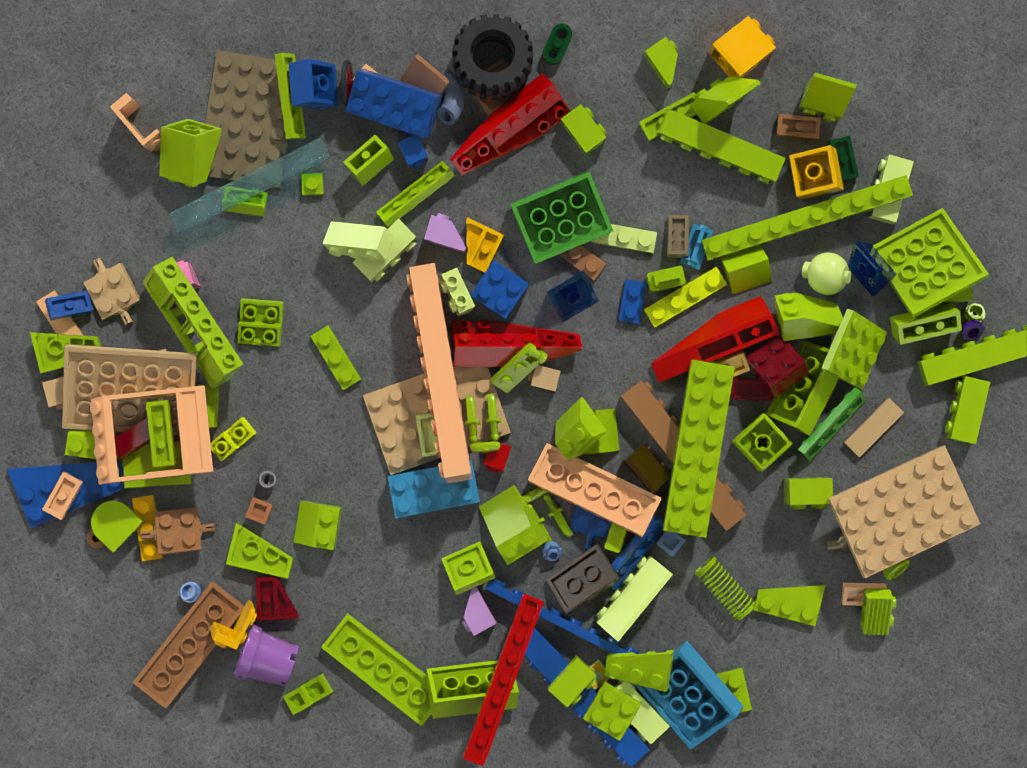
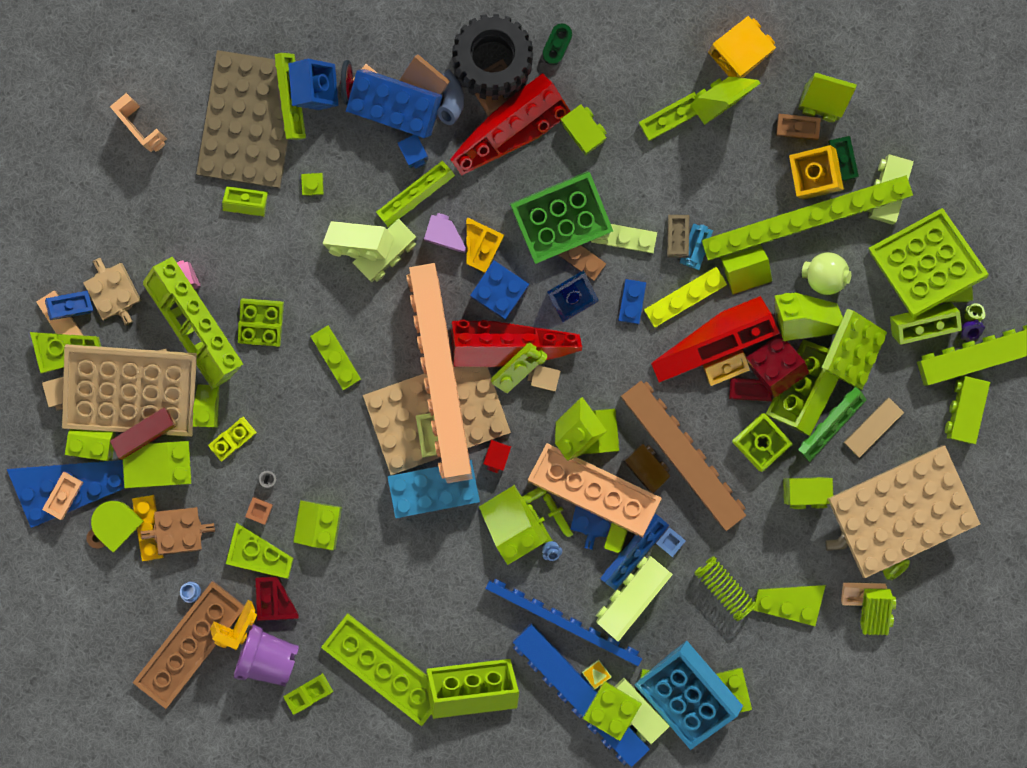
(160, 433): lime plate -> none
(188, 151): lime slope -> none
(192, 432): light nougat window -> none
(249, 185): clear light blue tile -> none
(368, 160): lime brick -> none
(459, 297): yellowish green plate -> none
(468, 568): lime plate -> none
(472, 423): lime piece -> none
(477, 613): lavender slope -> none
(502, 680): red plate -> none
(572, 682): lime brick -> none
(583, 579): dark brown tile -> none
(644, 669): lime wing -> none
(663, 60): lime slope -> none
(665, 279): lime piece -> none
(698, 448): lime brick -> none
(721, 146): lime brick -> none
(870, 267): clear blue slope -> none

